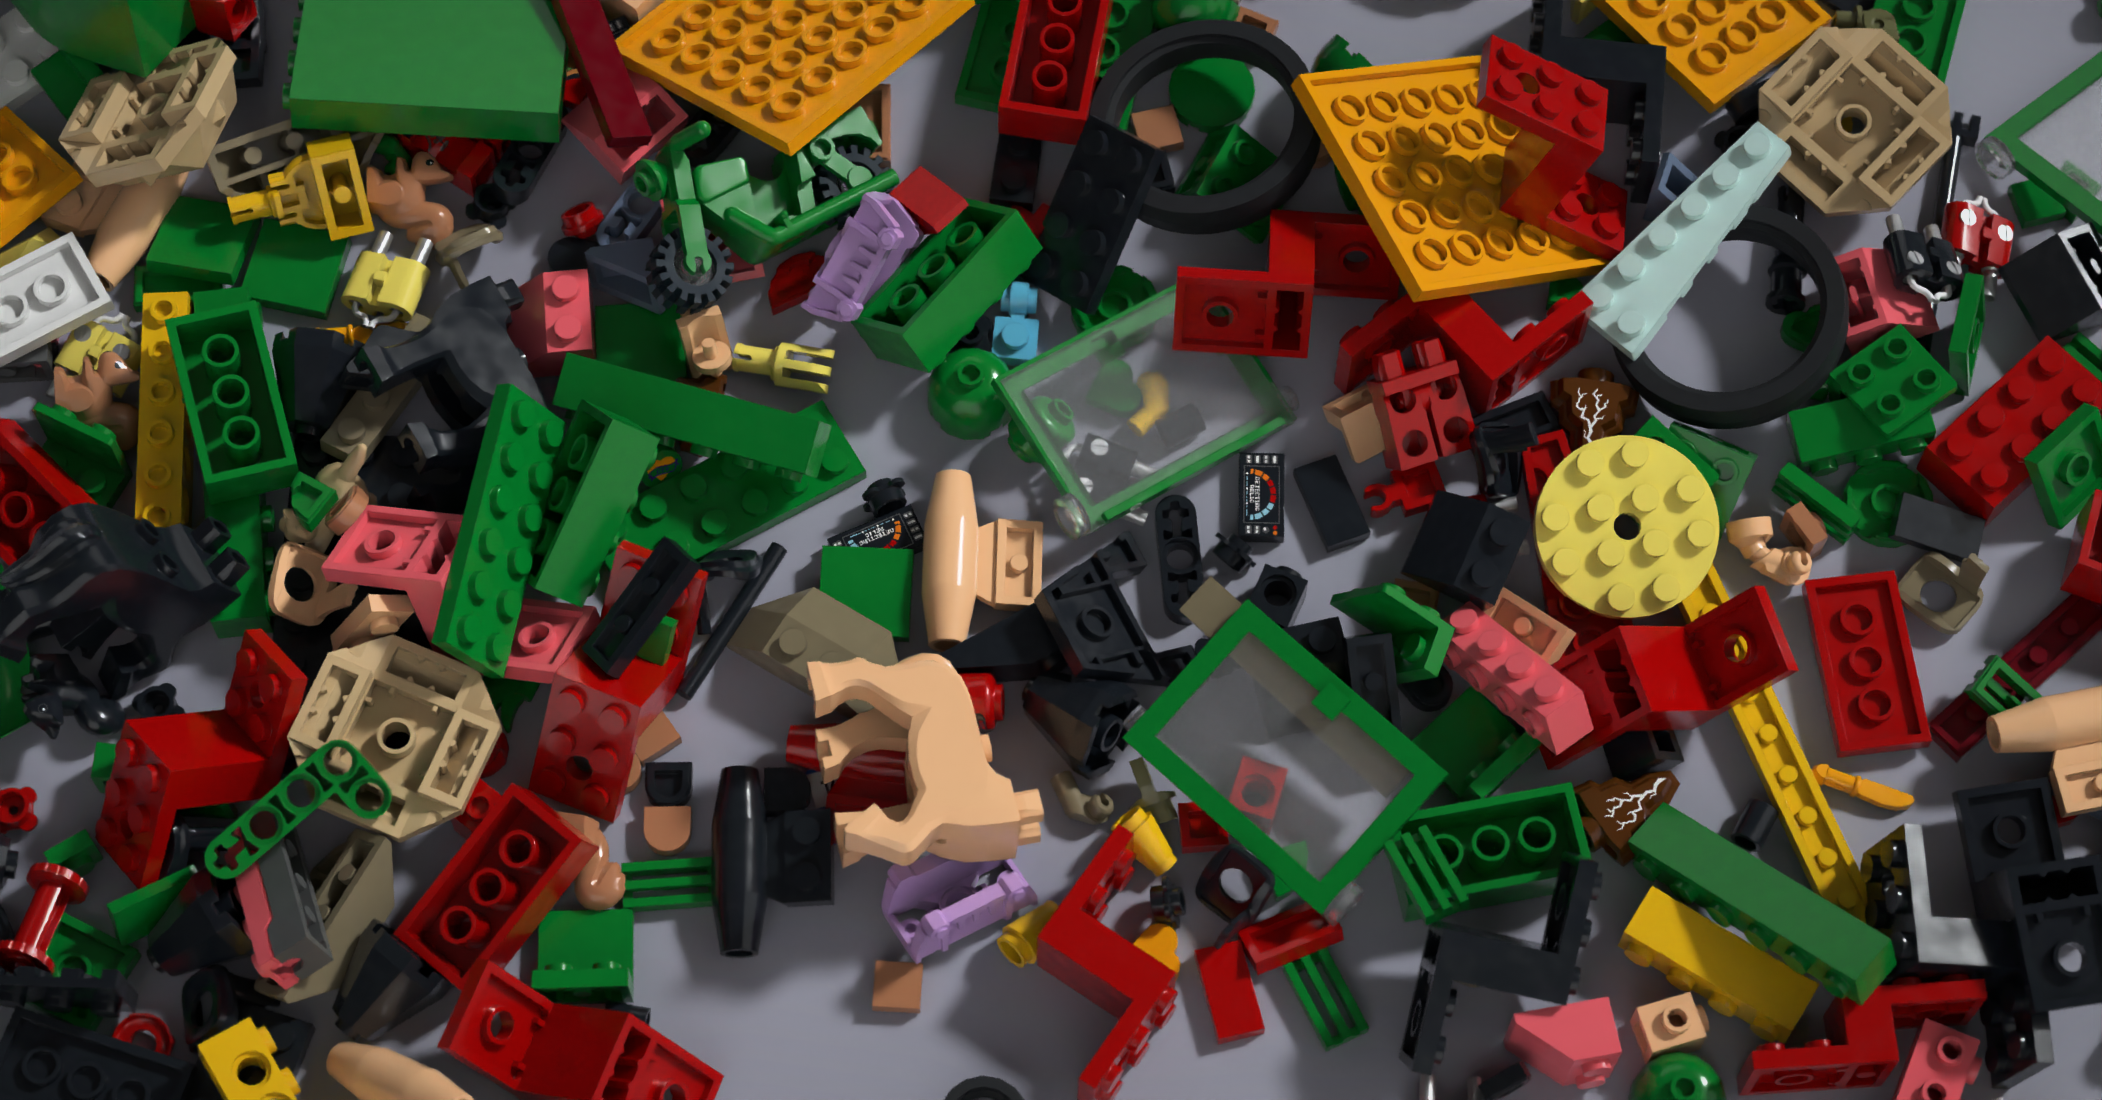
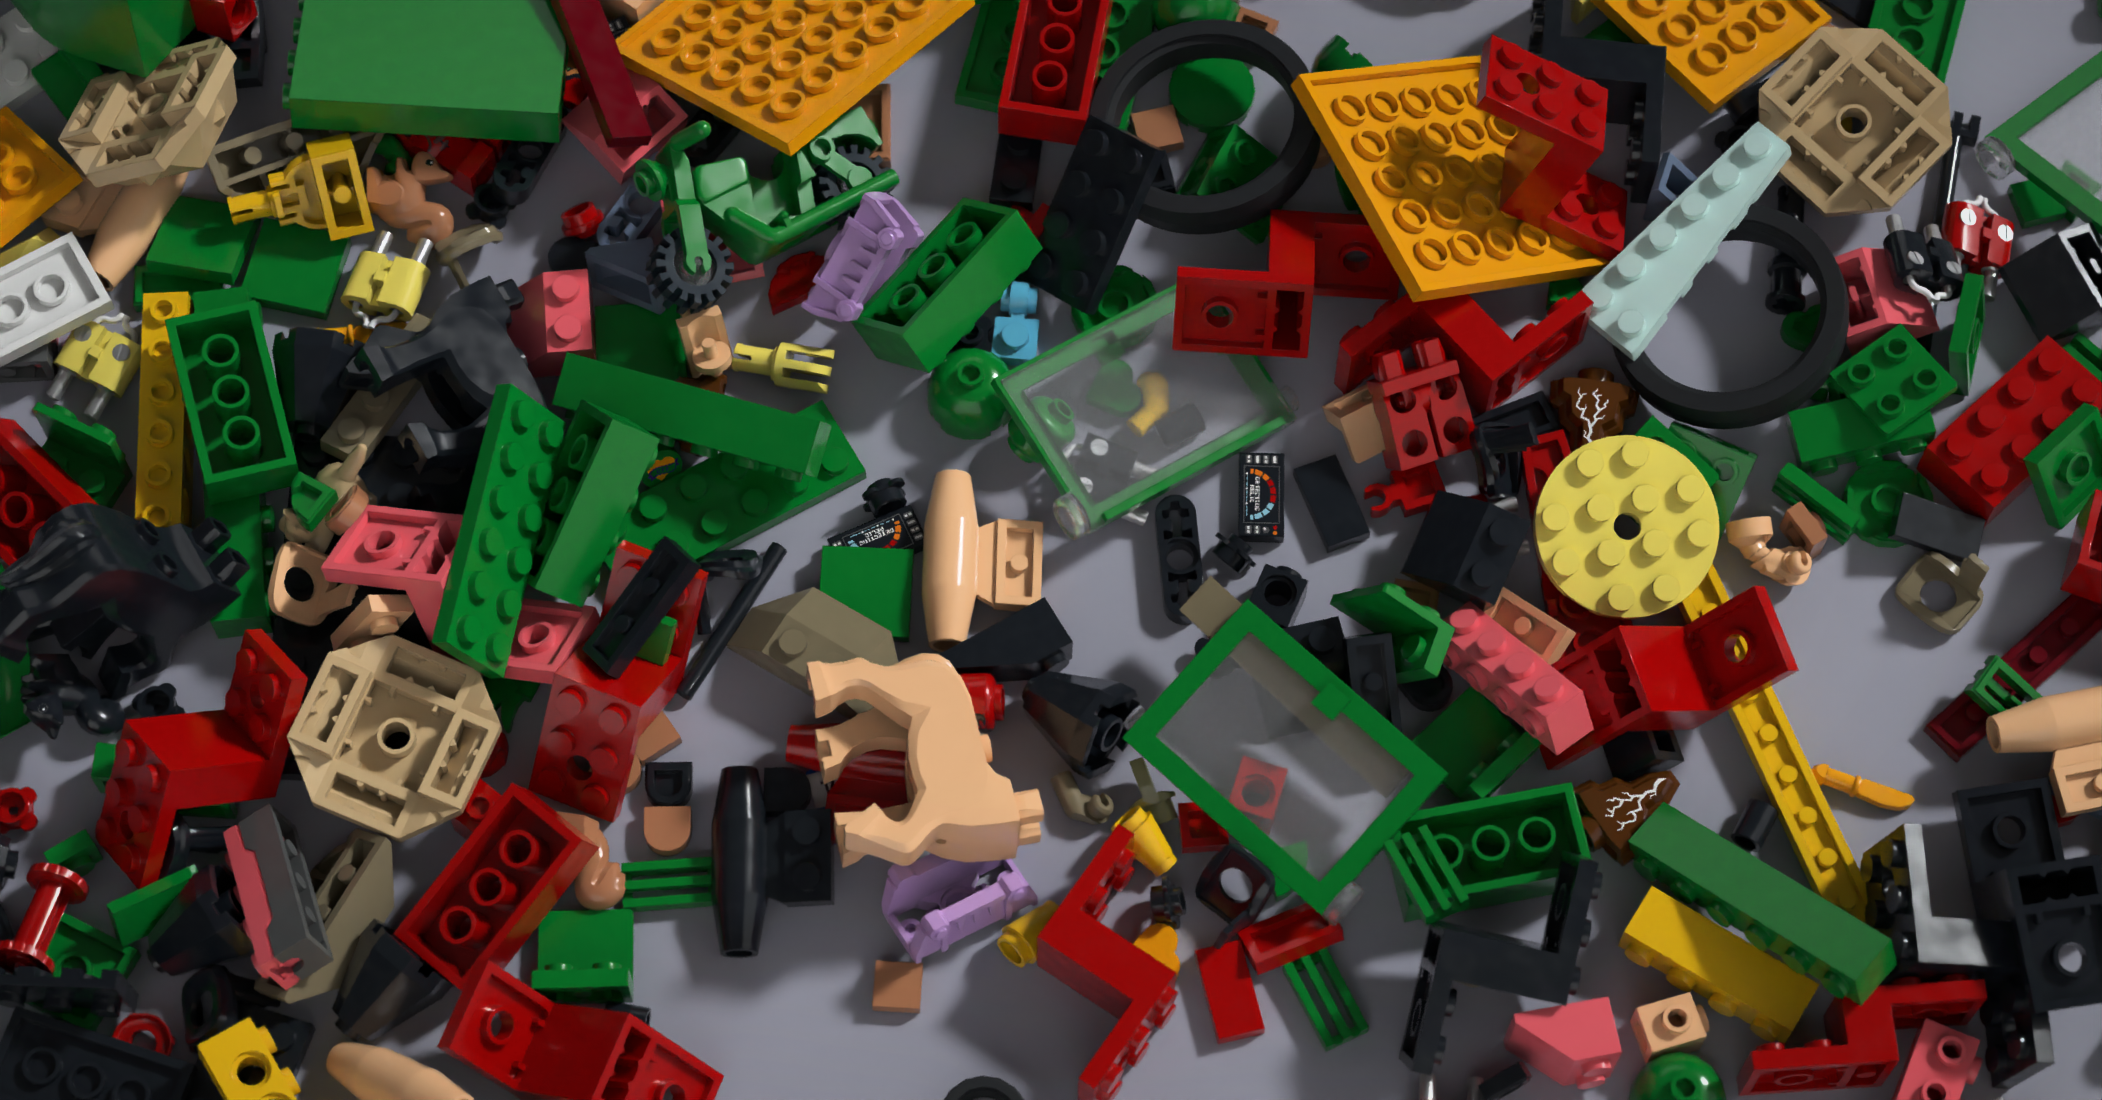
(91, 396): nougat animal -> none
(291, 815): green beam -> none
(929, 200): red slope -> none
(1098, 626): black wing -> none
(1866, 19): olive piece -> none
(1866, 664): red plate -> none

